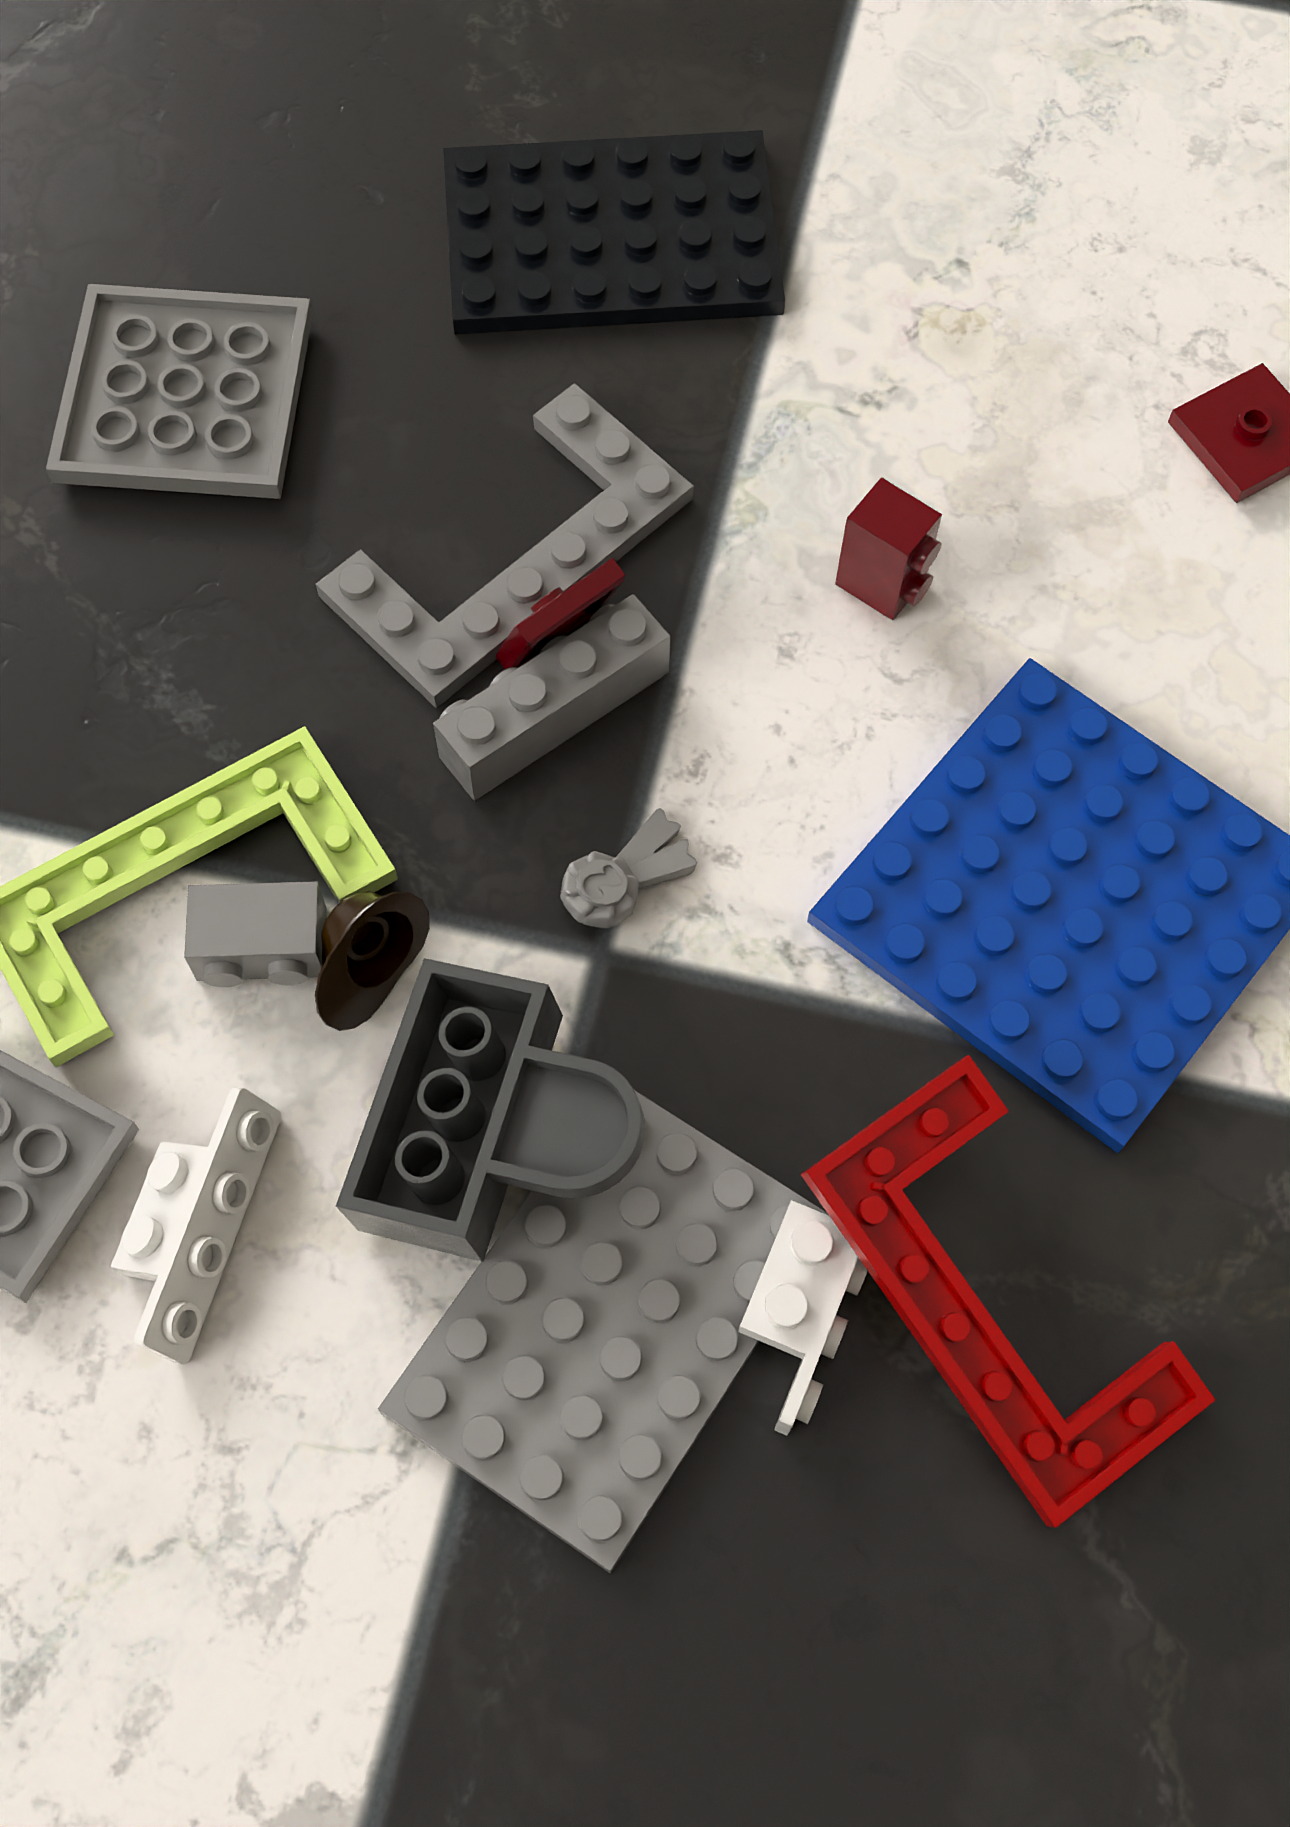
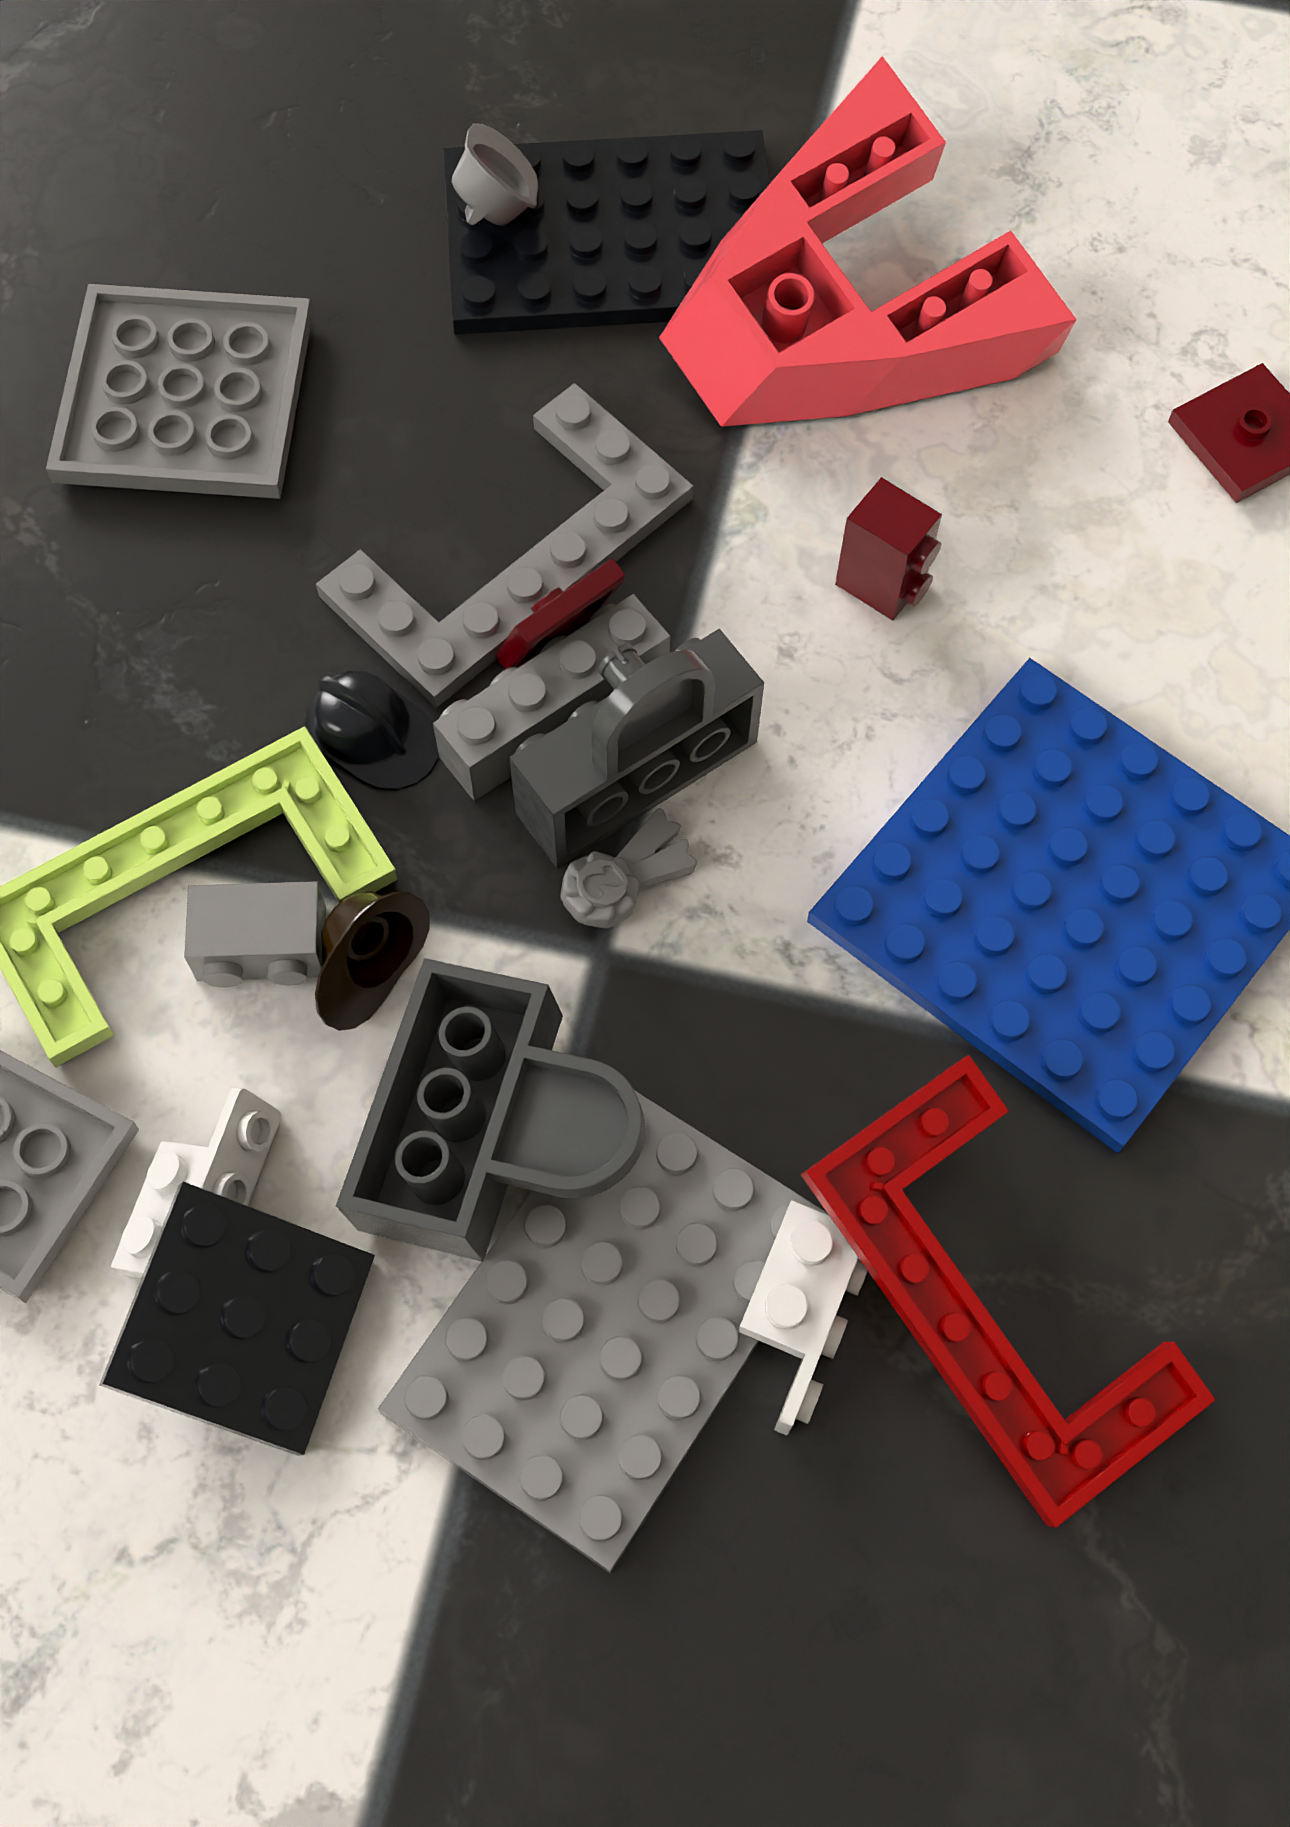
(238, 1320): none -> black plate
(372, 730): none -> black piece
(493, 177): none -> light grey piece
(637, 745): none -> dark grey brick
(785, 333): none -> coral piece

